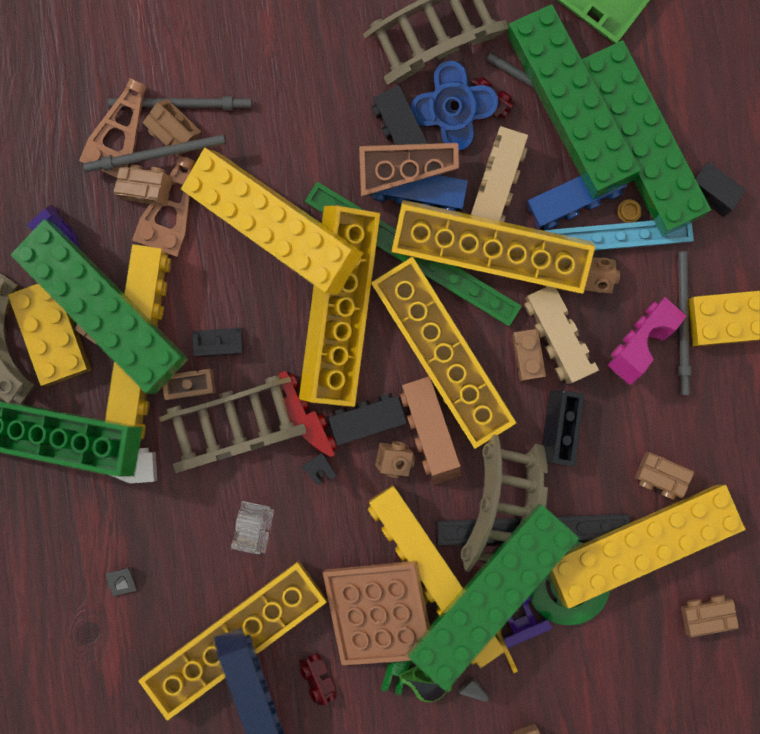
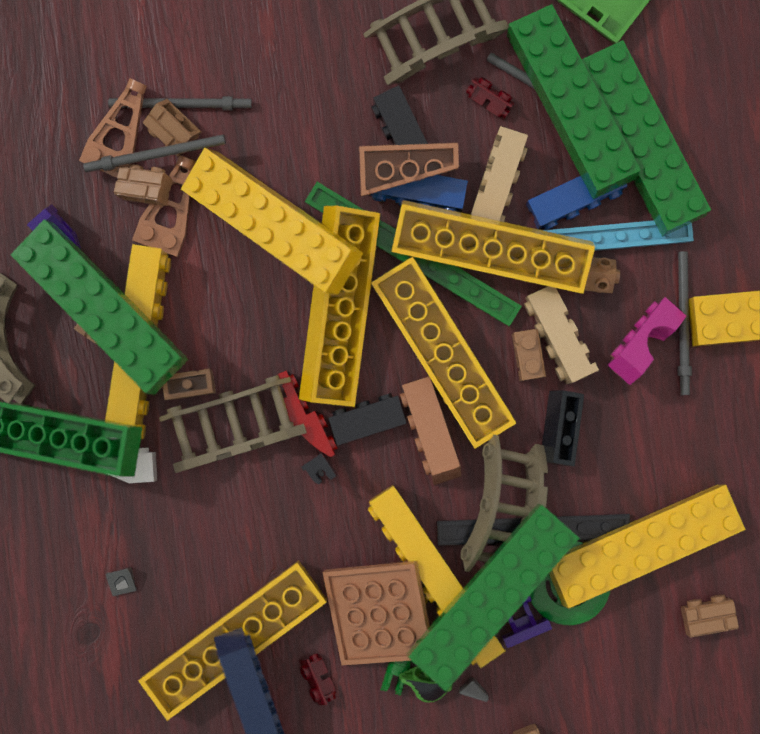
(49, 336): yellow brick -> none
(218, 342): black hinge -> none
(251, 528): clear brick -> none
(395, 459): medium nougat brick -> none
(451, 86): blue plant -> none
(507, 653): yellow hinge -> none
(629, 211): pearl gold plate -> none
(664, 475): medium nougat brick -> none
(719, 189): black hinge -> none

